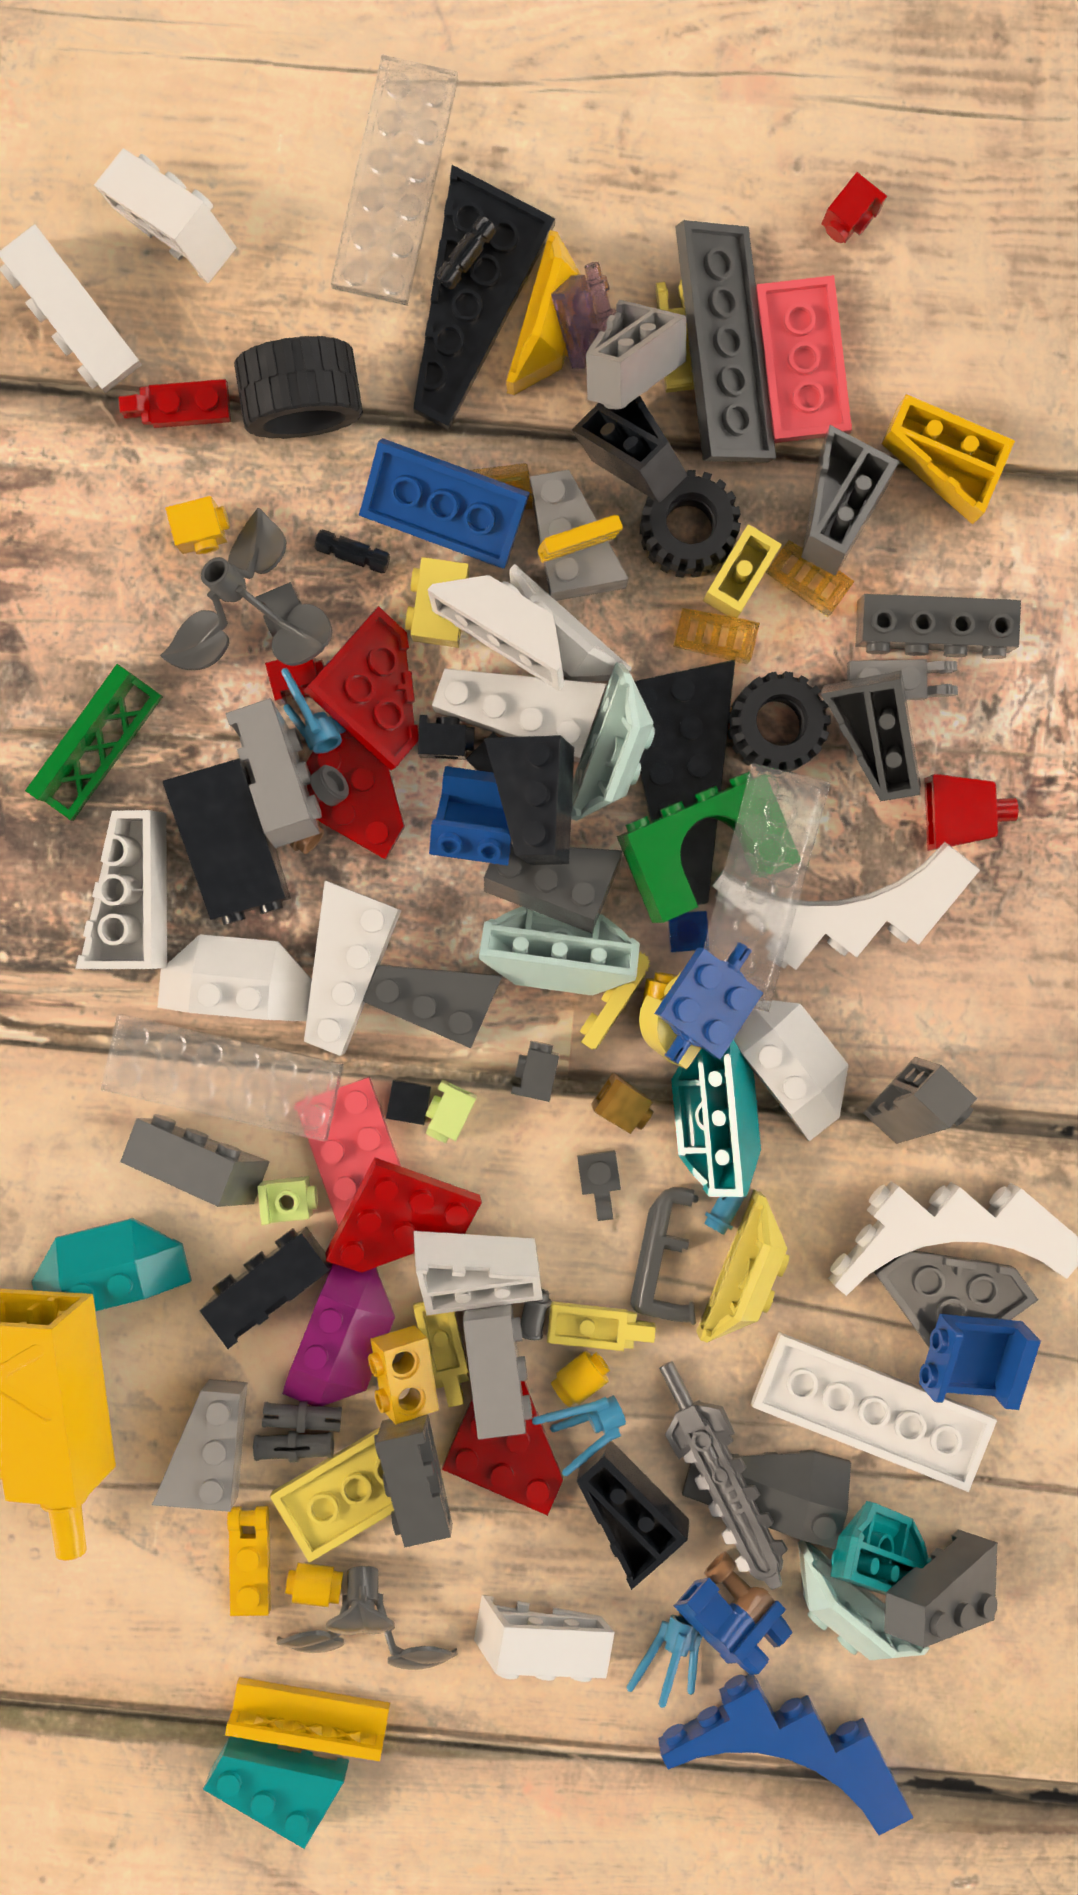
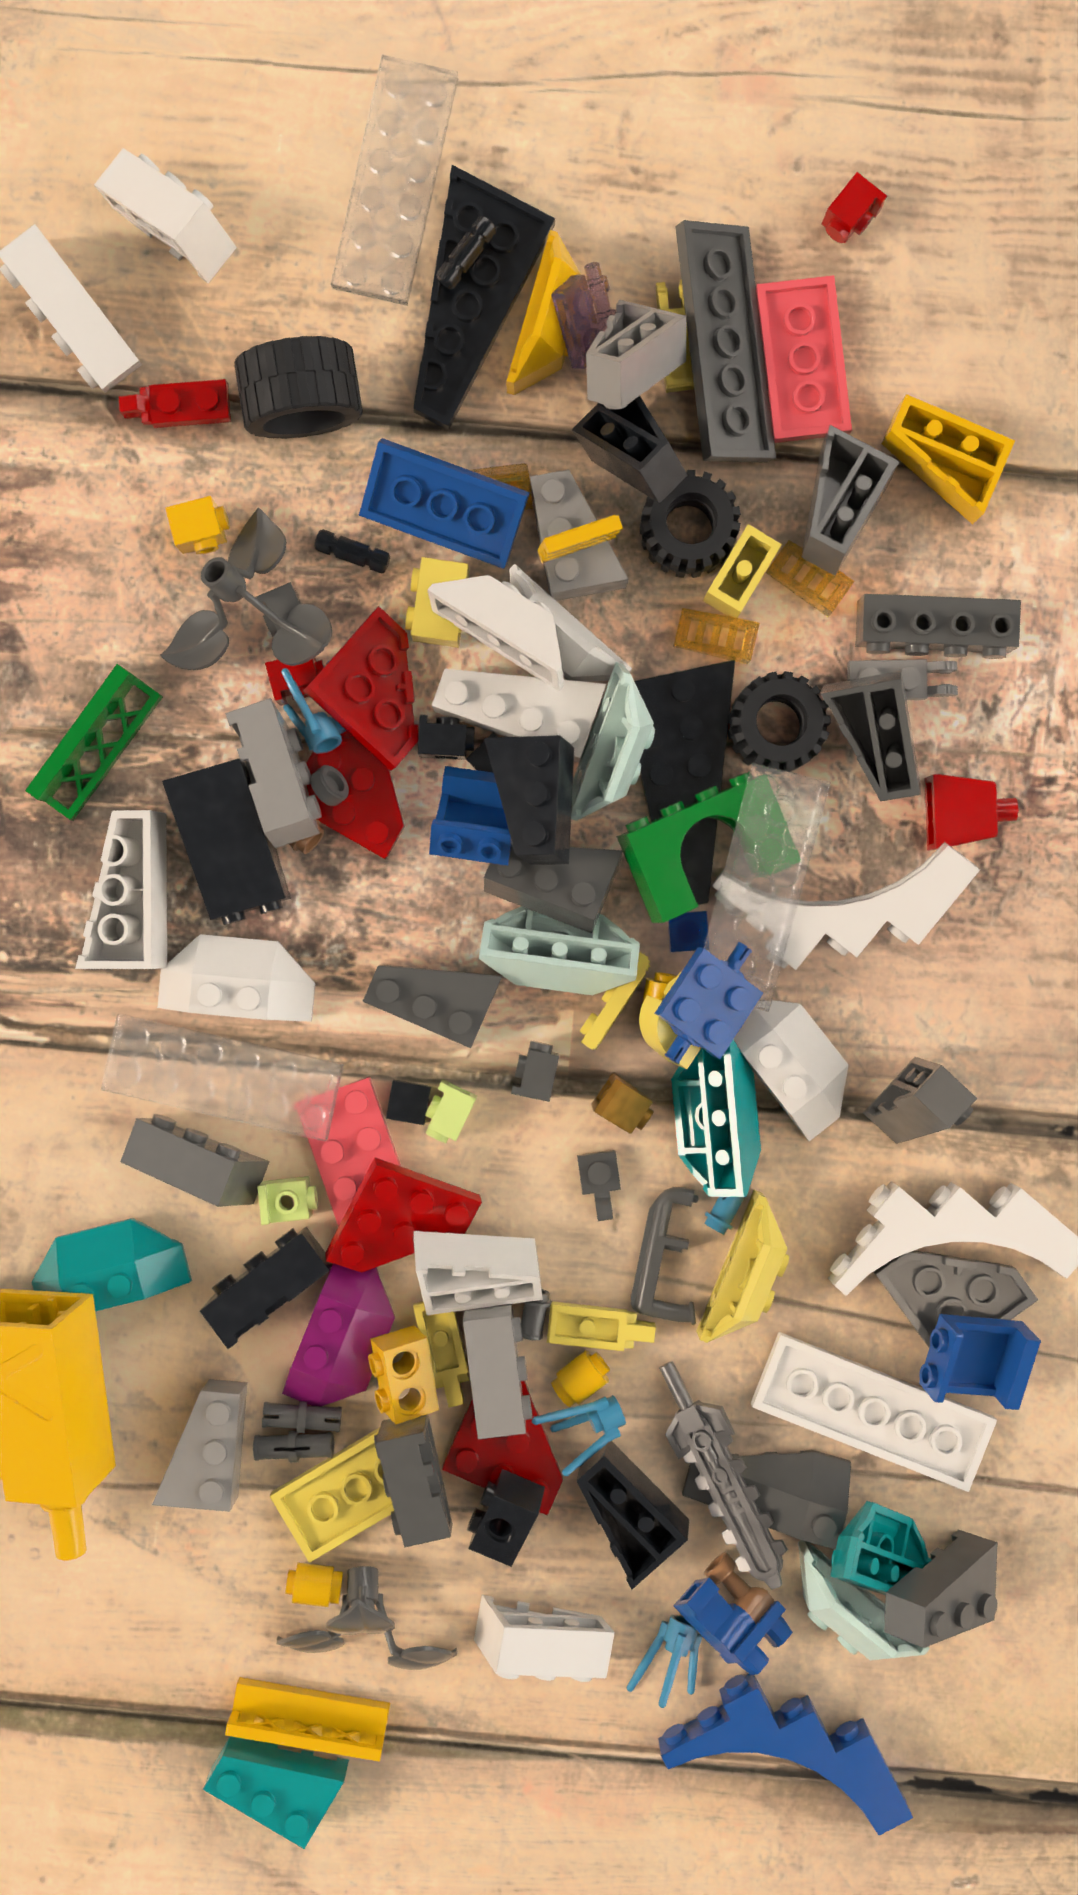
(249, 1562): yellow plate -> none
(348, 951): white wedge -> none
(506, 1517): none -> black brick

